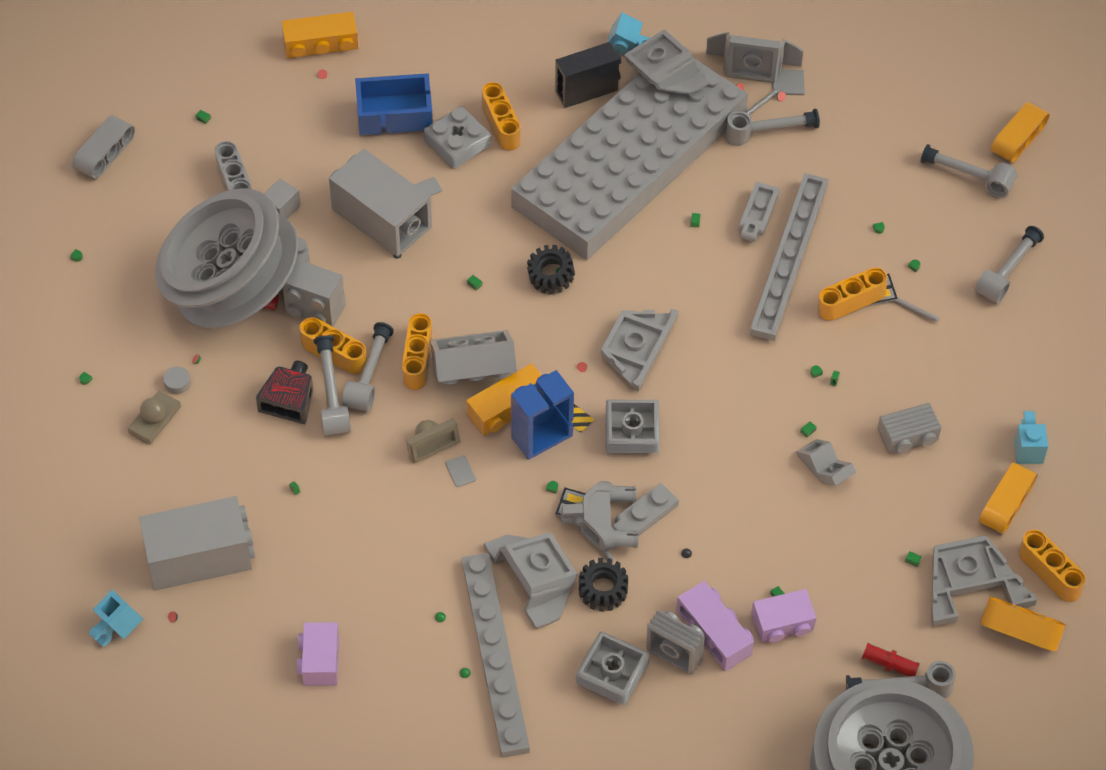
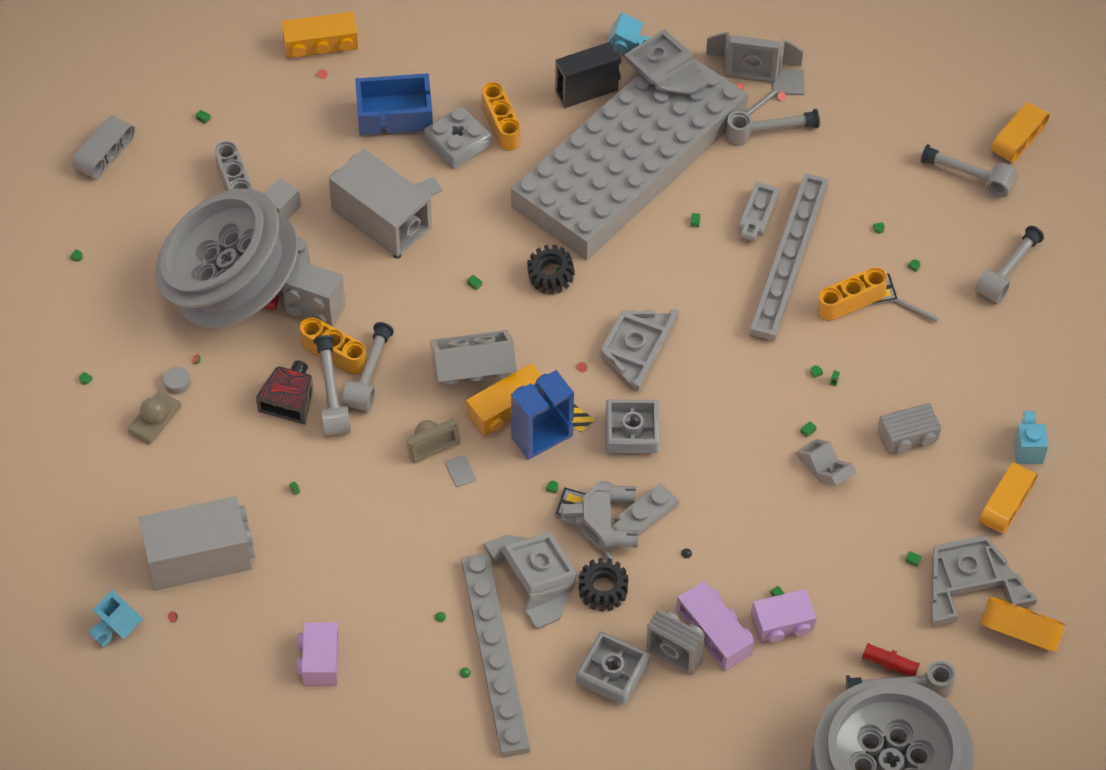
(417, 341): light orange beam -> none
(1055, 577): light orange beam -> none

